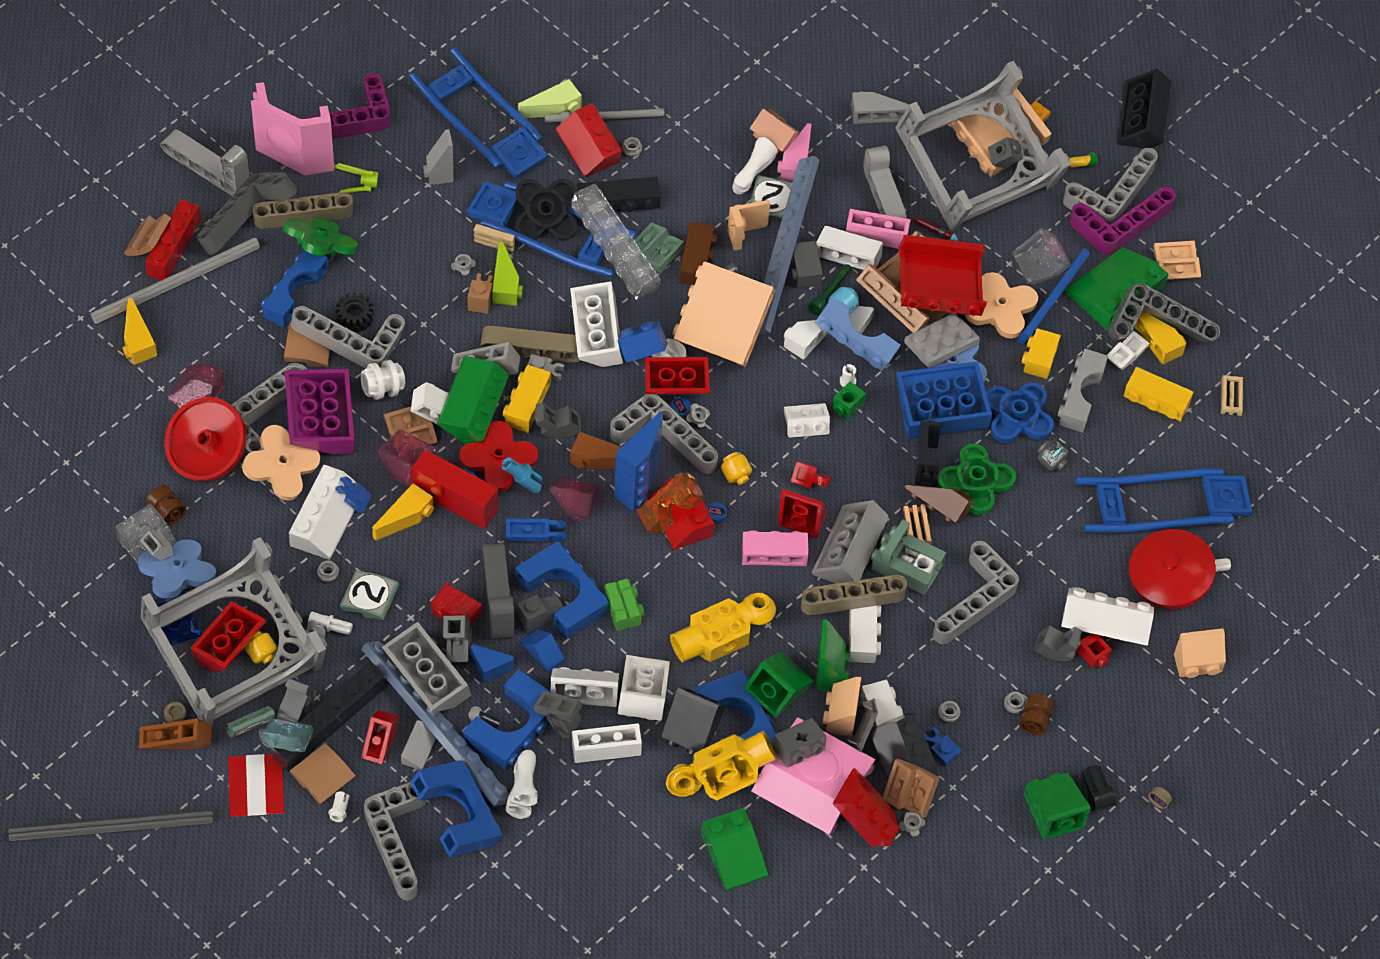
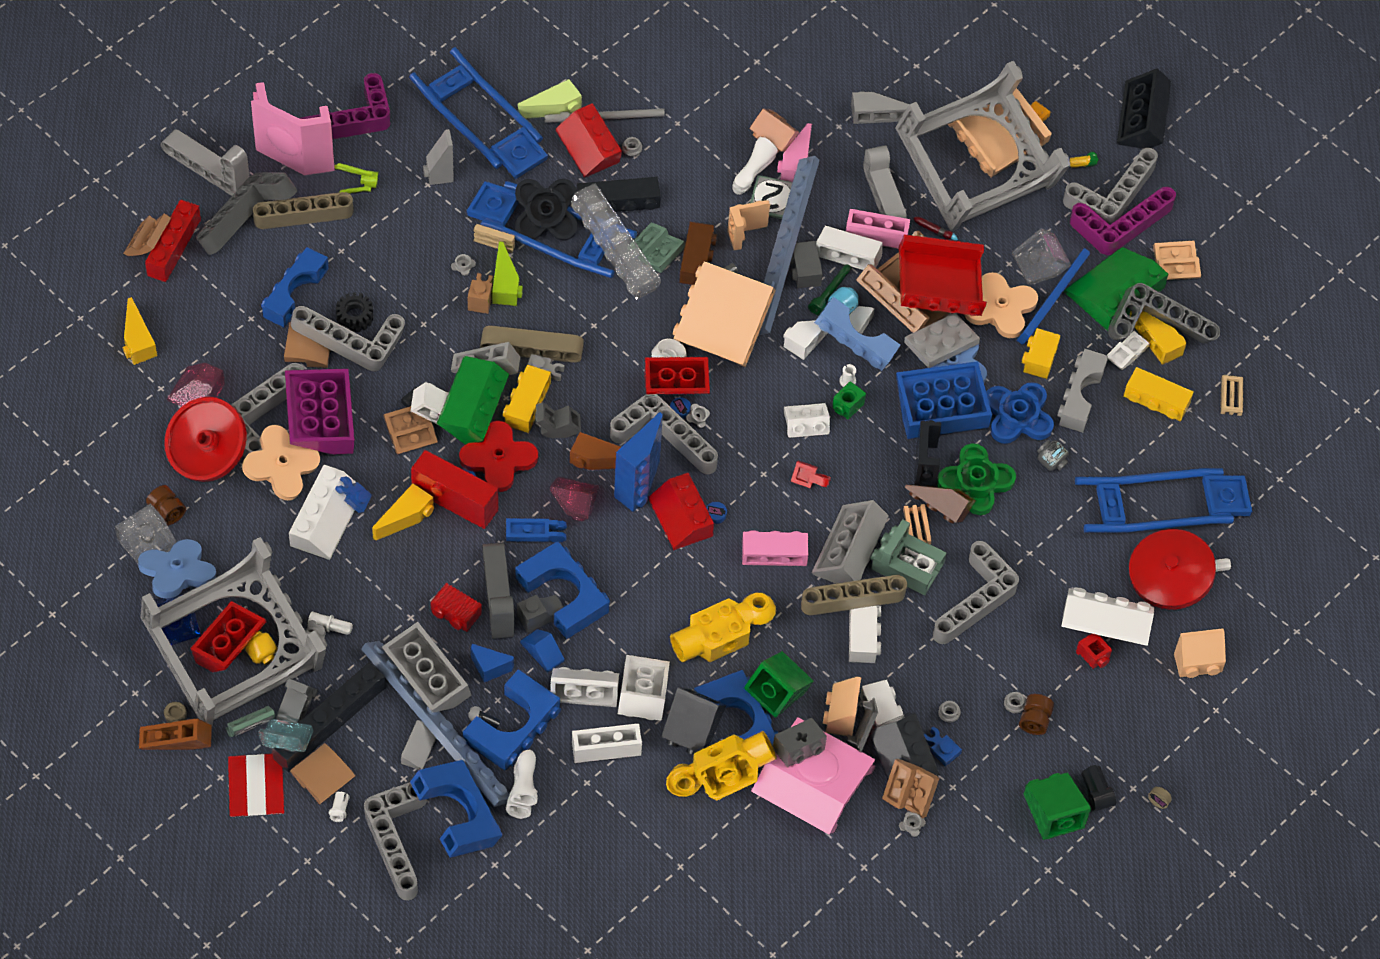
(110, 825): dark grey axle -> none
(157, 545): light grey piece -> none
(176, 279): light grey axle -> none
(320, 237): green plant -> none
(328, 566): light grey plate -> none
(369, 595): slope -> none
(378, 380): white piece -> none
(379, 736): red slope -> none
(401, 453): clear pink slope -> none
(458, 633): dark grey brick -> none
(524, 474): dark azure arm -> none
(560, 712): dark grey tile -> none
(596, 324): white slope -> none
(623, 604): bright green brick -> none
(642, 341): blue brick -> none
(656, 511): clear orange arch -> none
(734, 849): green slope -> none
(736, 468): yellow head -> none
(801, 513): red slope -> none
(831, 658): green slope -> none
(866, 810): red slope -> none
(1005, 152): dark grey brick -> none
(1058, 645): dark grey brick -> none

